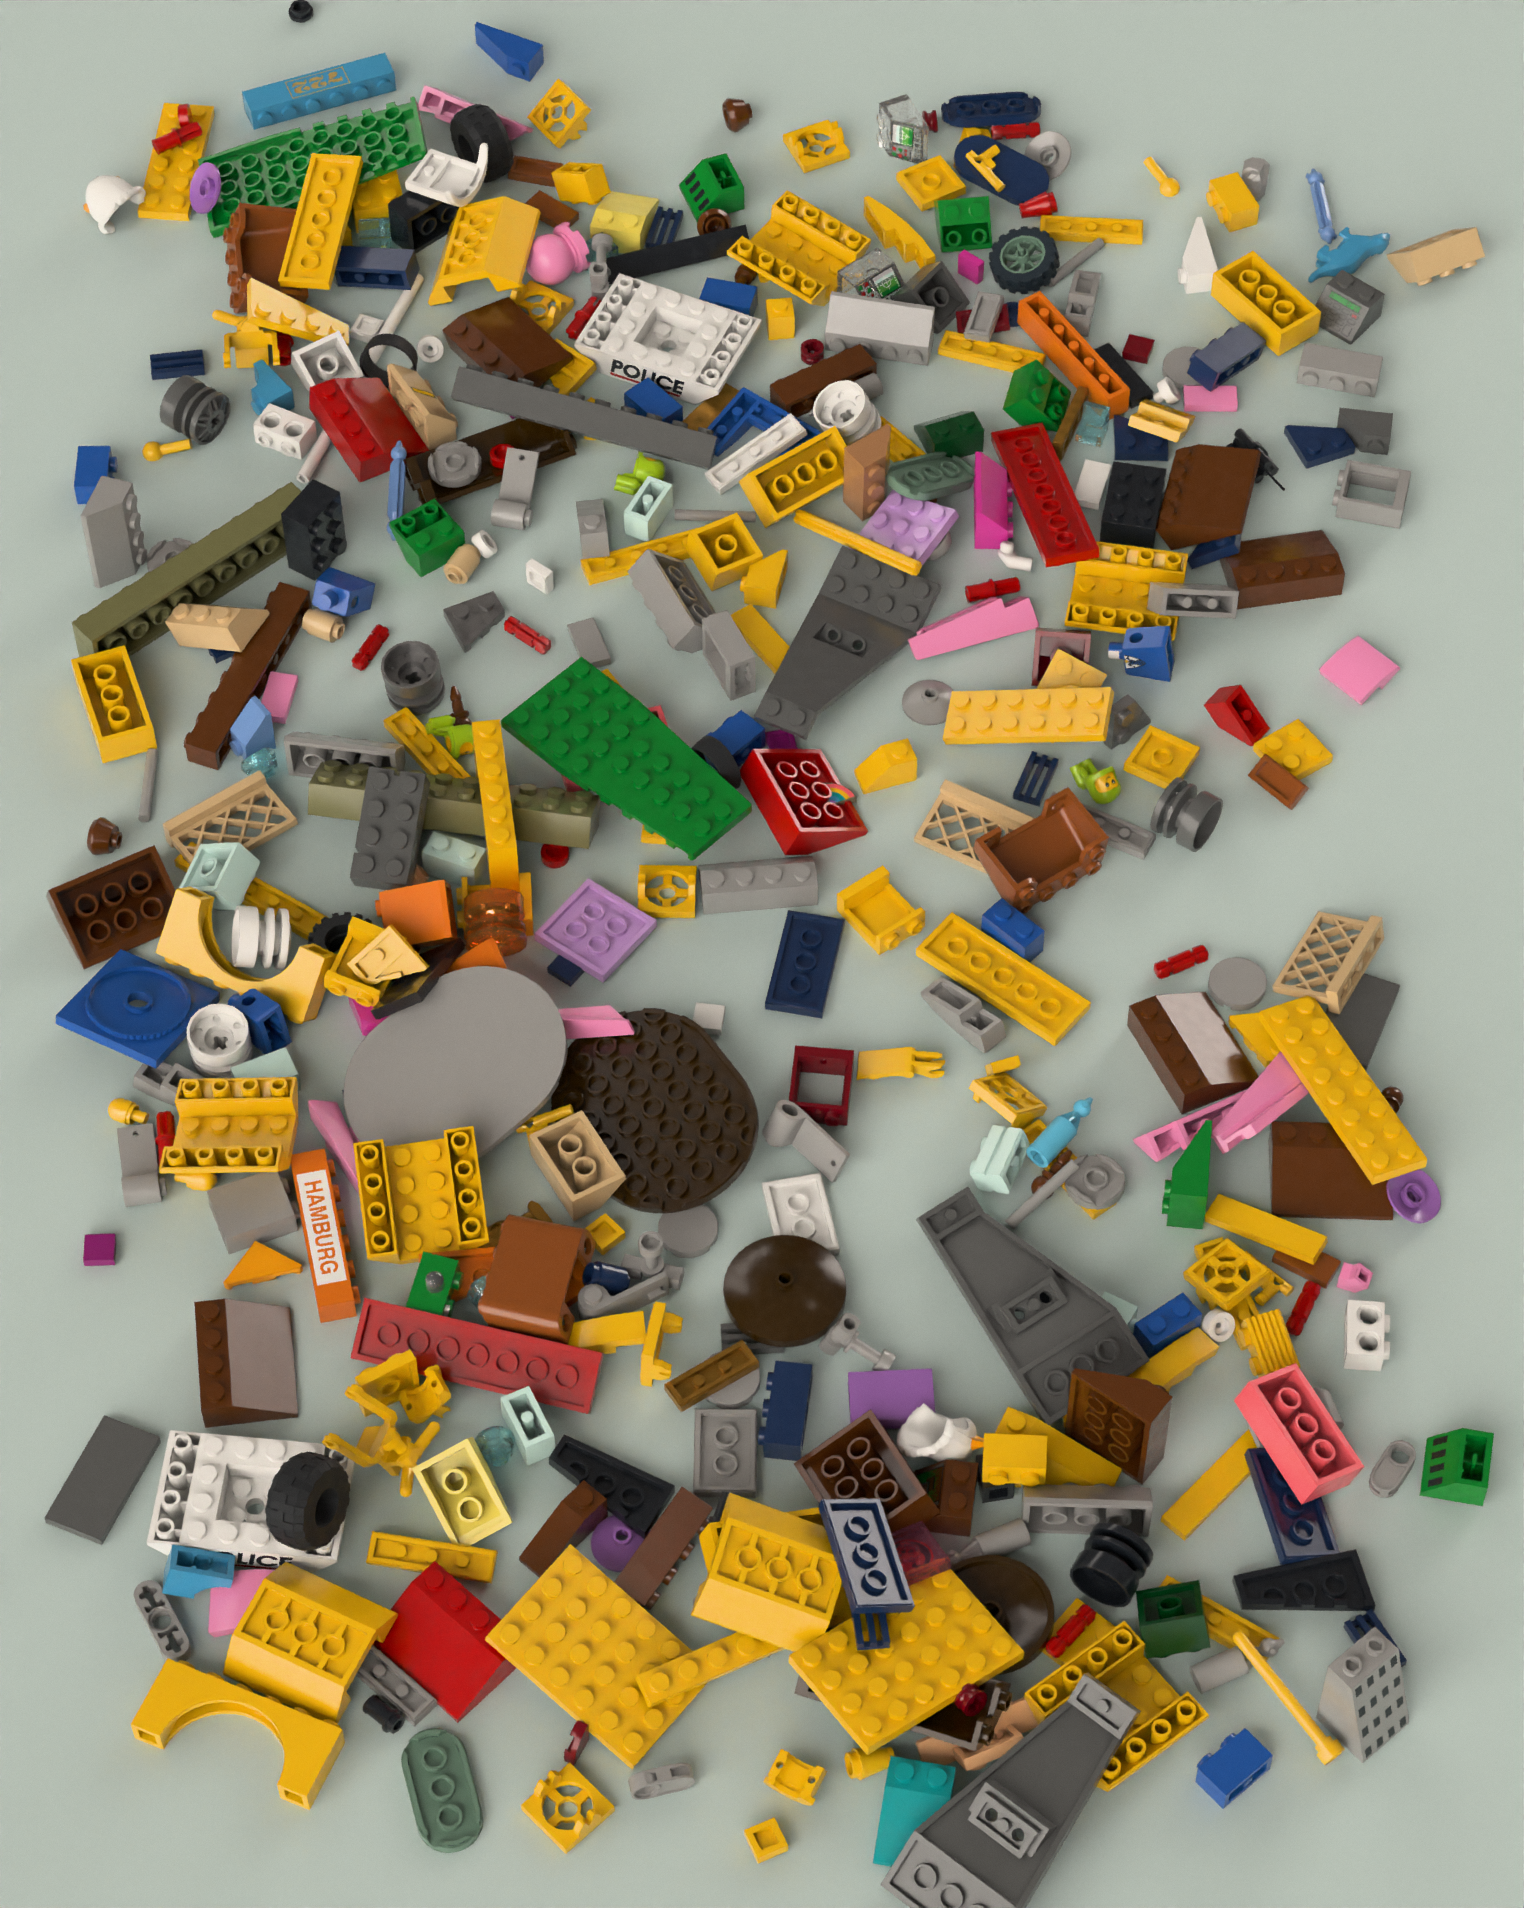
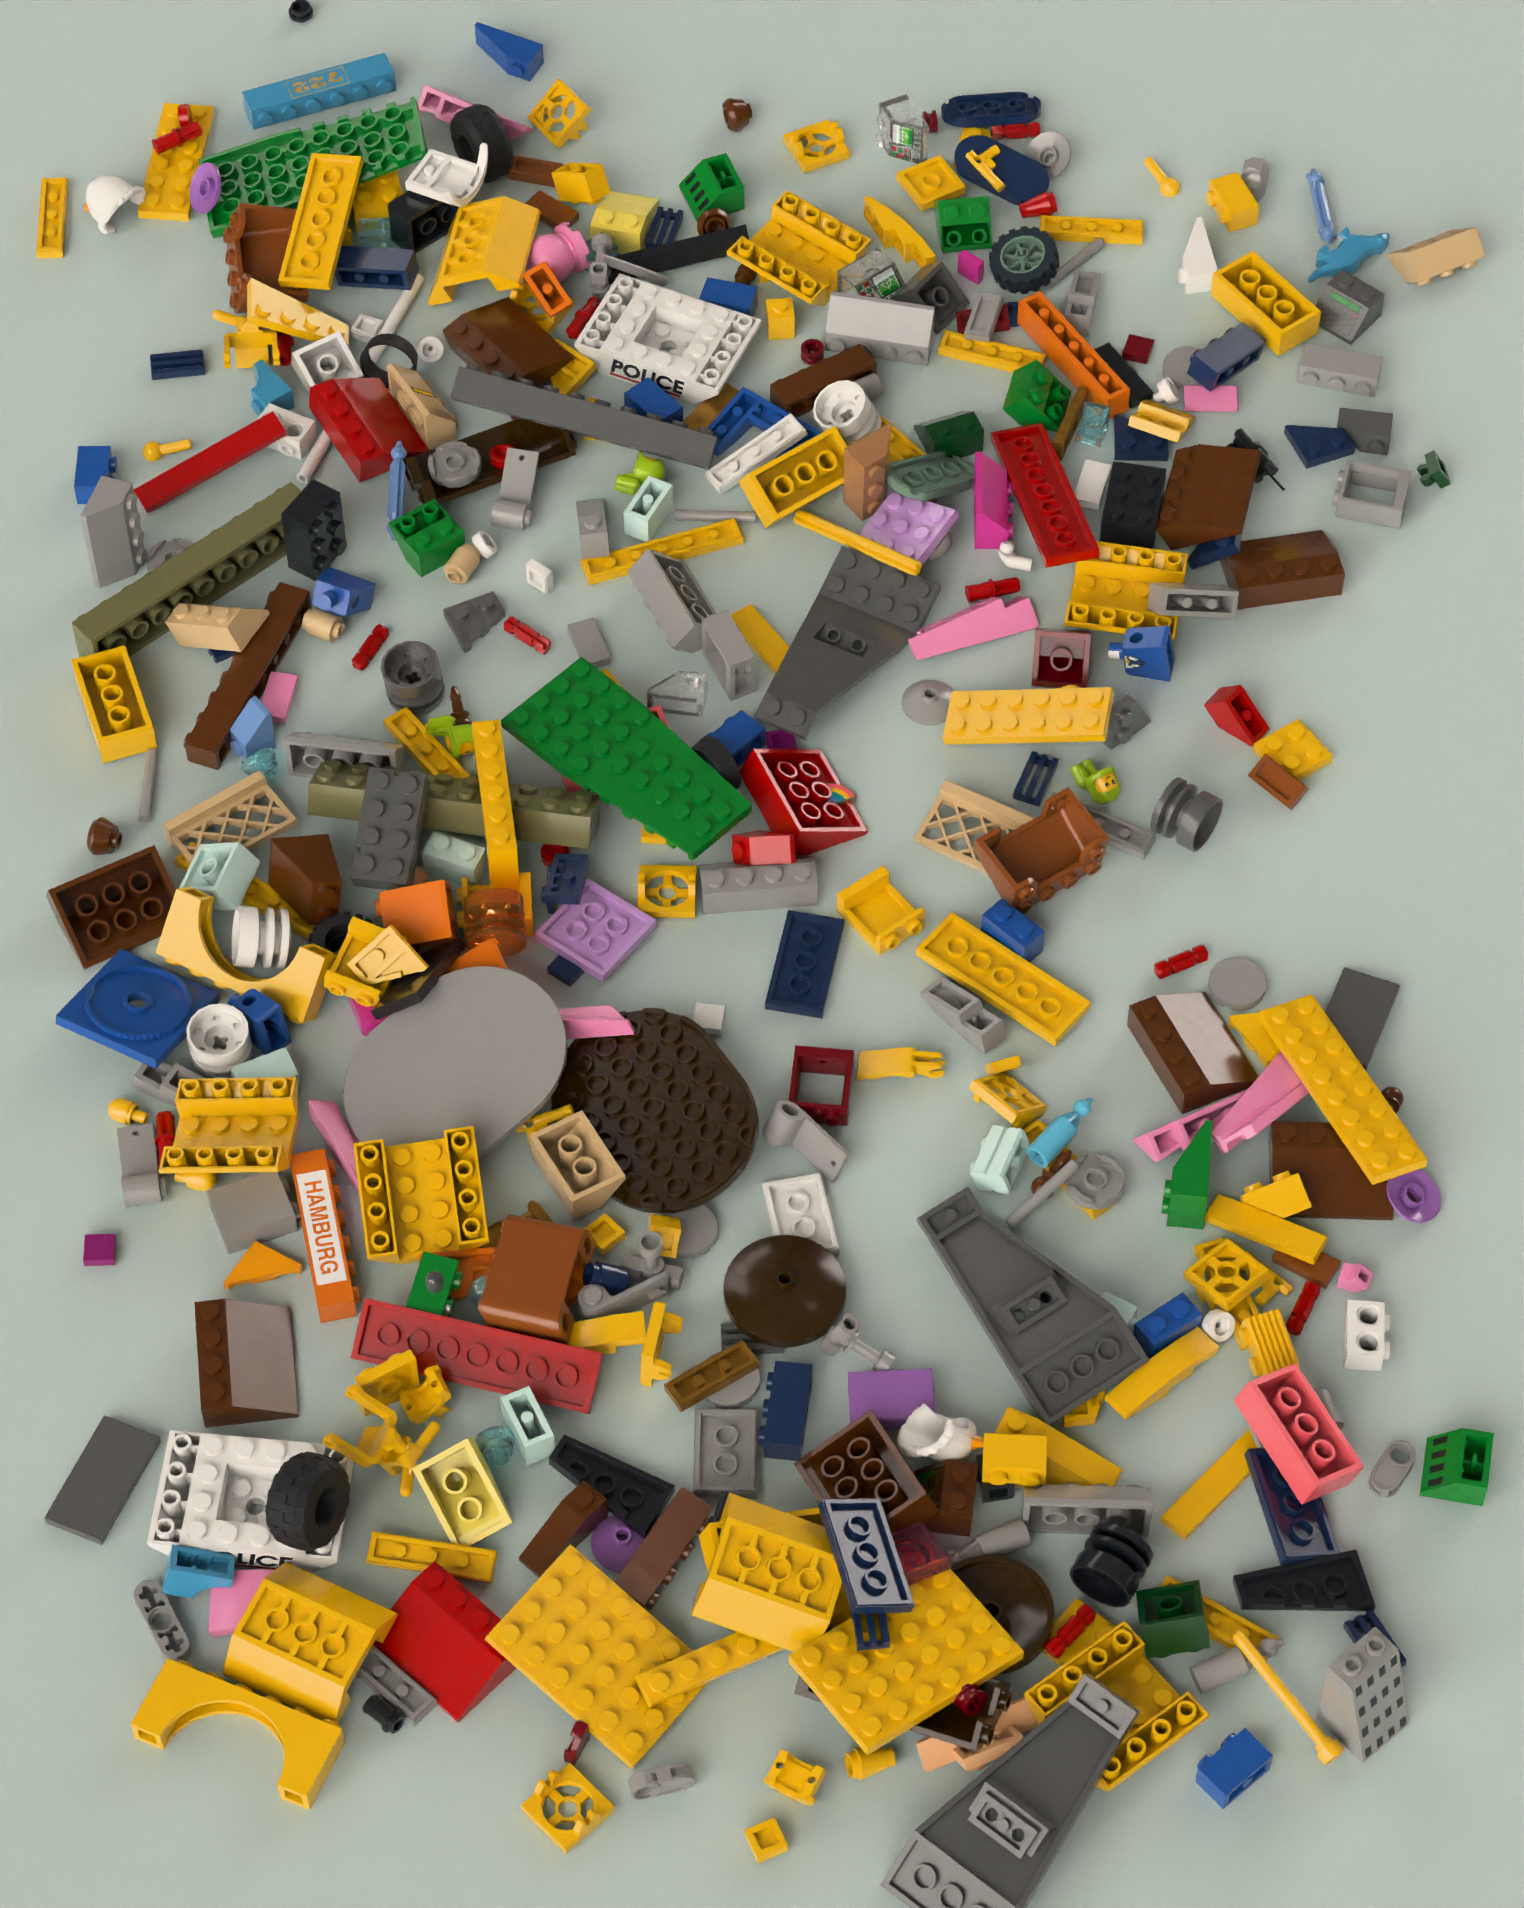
(52, 218): none -> yellow tile
(194, 409): dark grey wheel -> none
(210, 462): none -> red tile
(306, 875): none -> reddish brown slope
(442, 1790): sand green tile -> none
(546, 289): none -> orange slope
(565, 880): none -> dark blue bracket
(634, 269): none -> light grey bar
(670, 1231): none -> yellow panel
(680, 693): none -> clear slope
(723, 551): yellow brick -> none
(763, 848): none -> slope
(765, 580): yellow slope -> none
(887, 767): yellow slope -> none
(910, 1797): teal slope -> none
(1069, 670): yellow wing -> none
(1119, 1419): reddish brown slope -> none
(1161, 757): yellow plate -> none
(1279, 1198): none -> yellow slope
(1350, 964): tan fence -> none
(1359, 669): bright pink slope -> none
(1435, 471): none -> dark green tile

